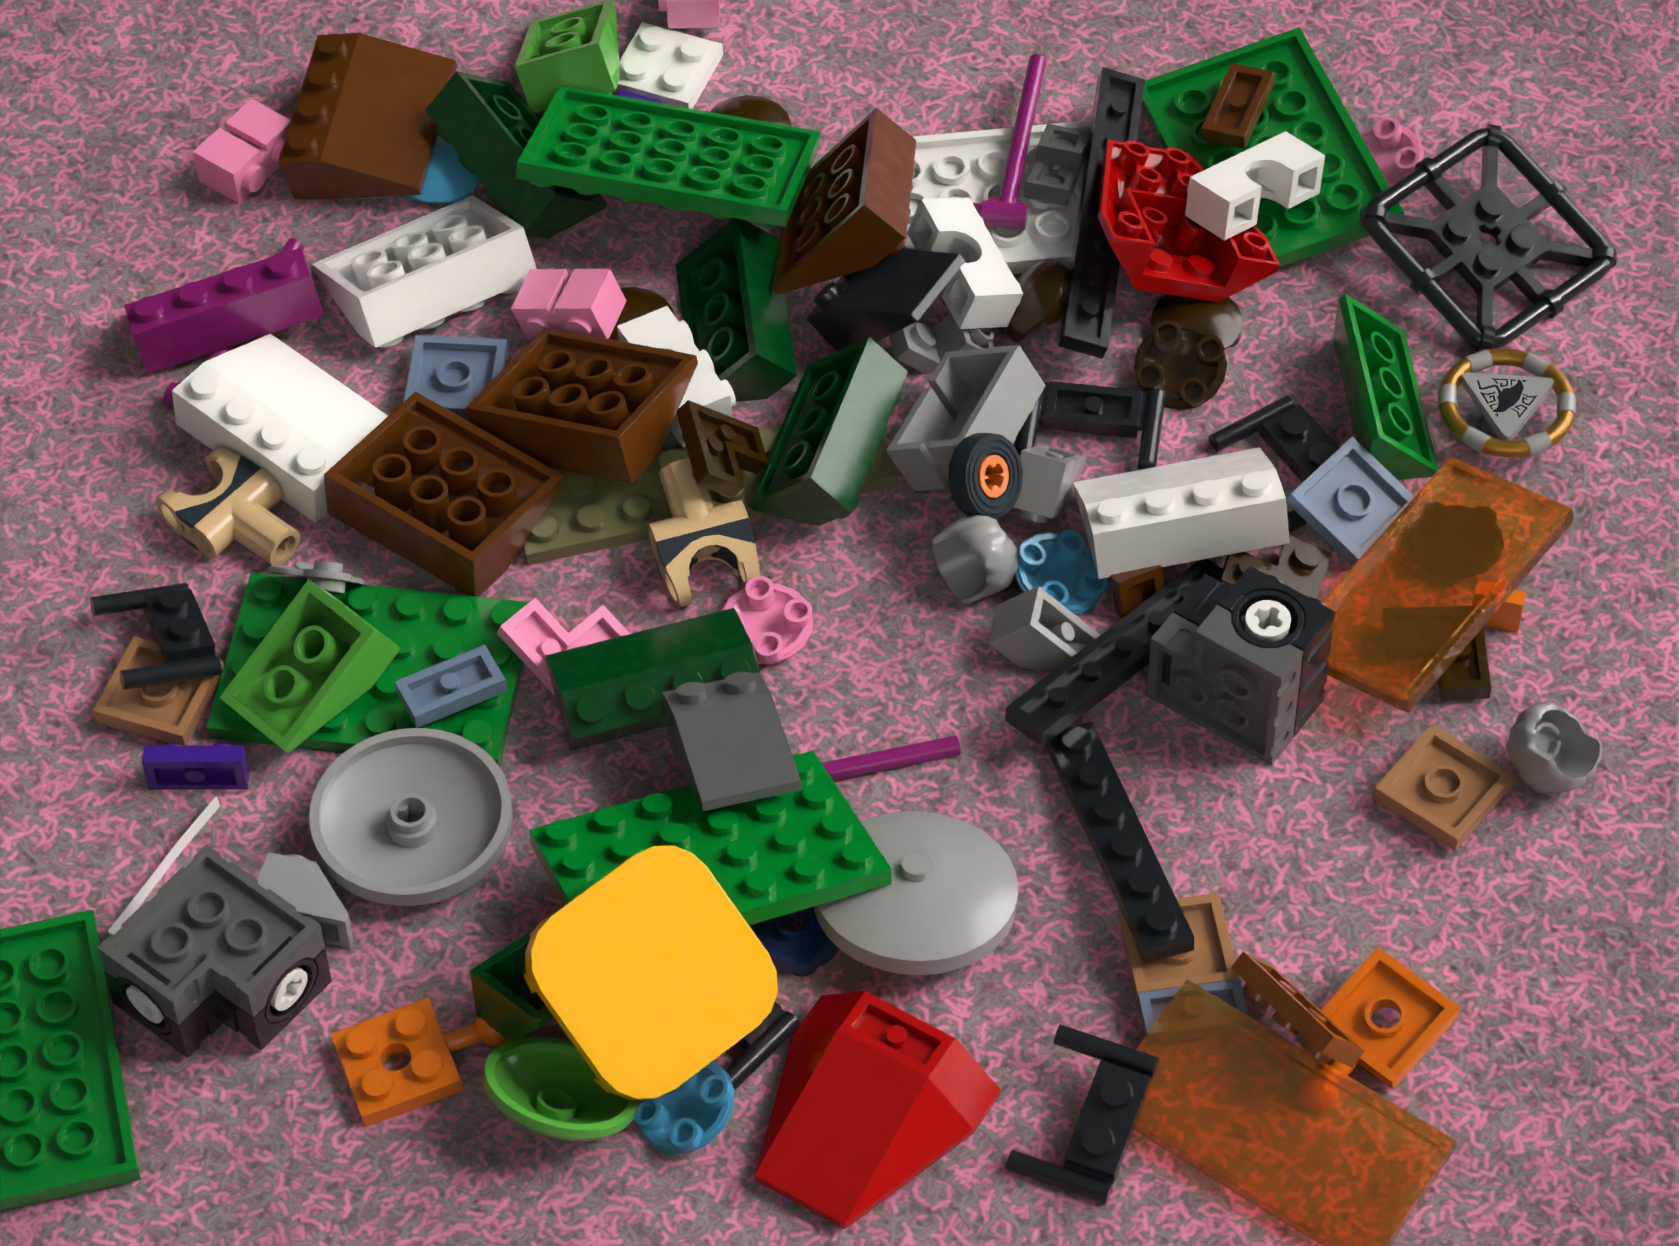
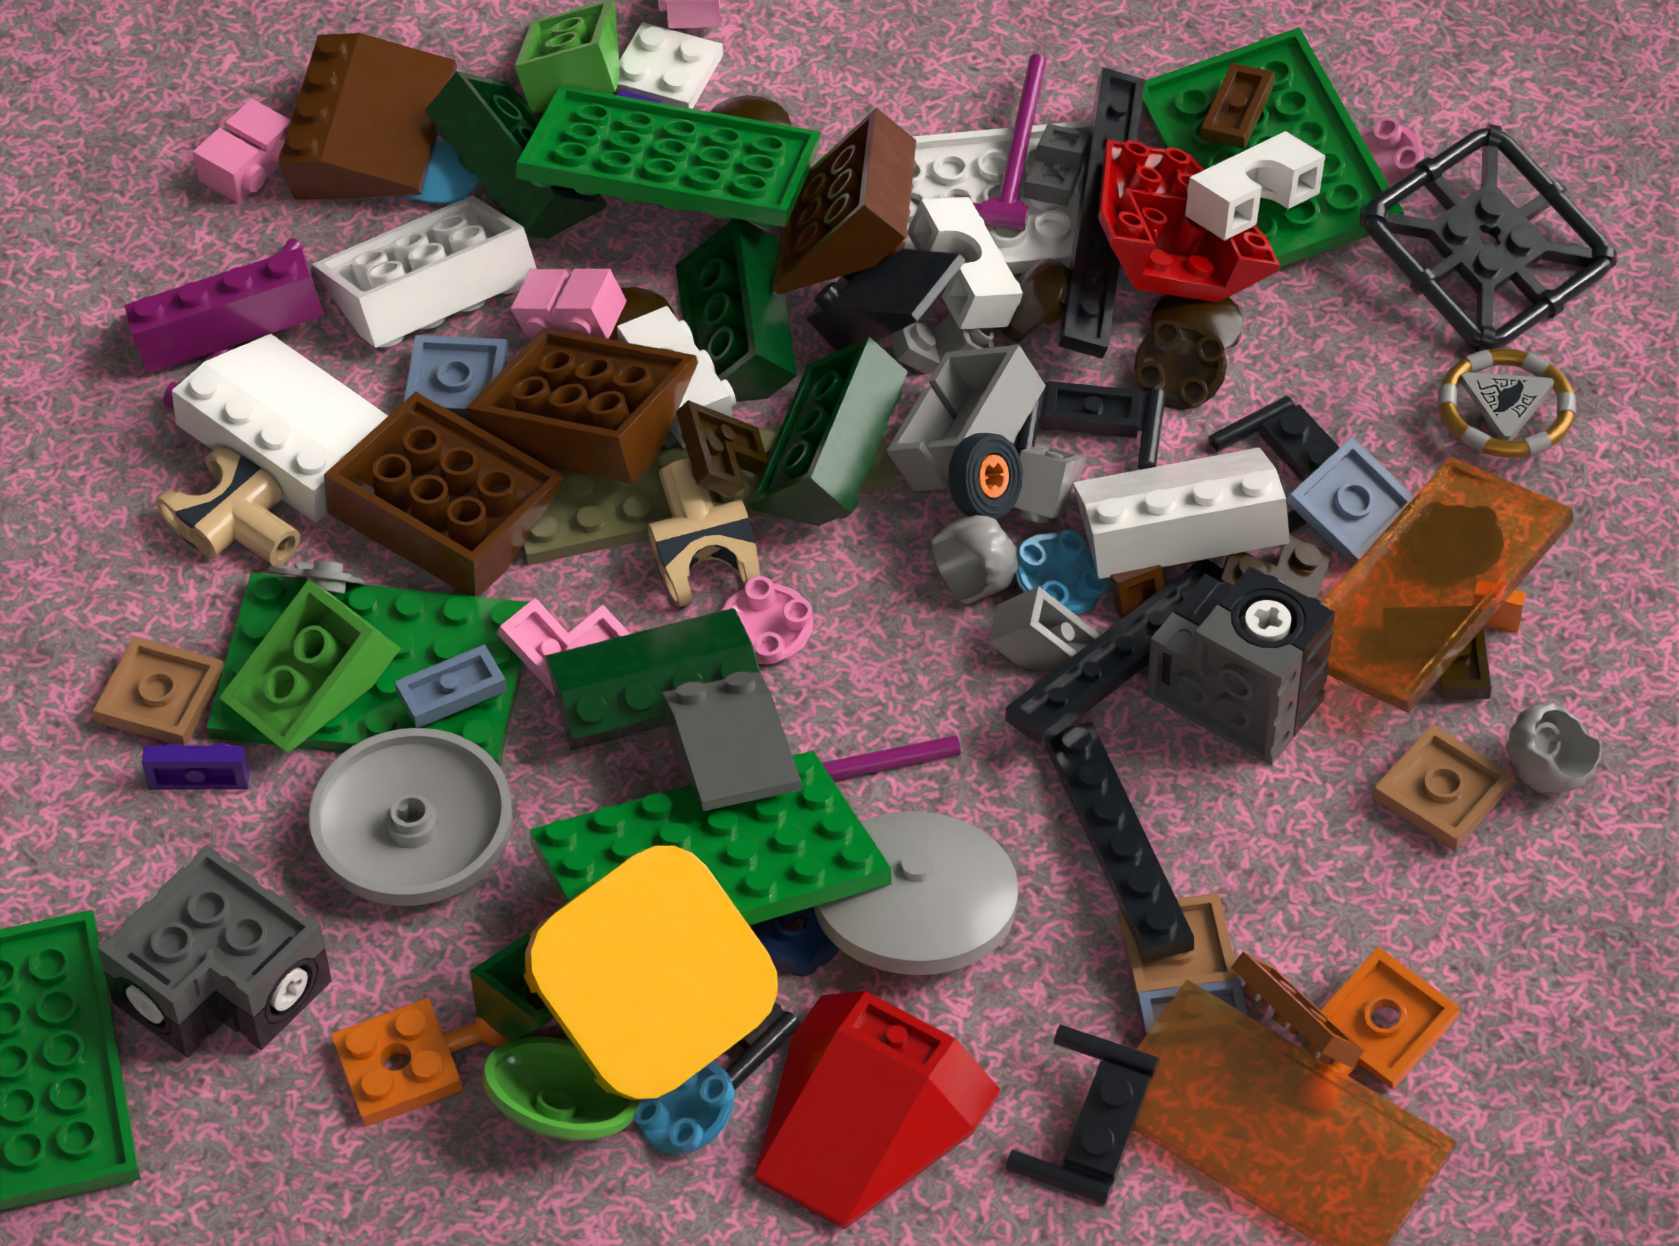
(165, 864): white piece -> none
(176, 628): black plate -> none
(309, 891): light grey slope -> none
(1382, 391): green slope -> none

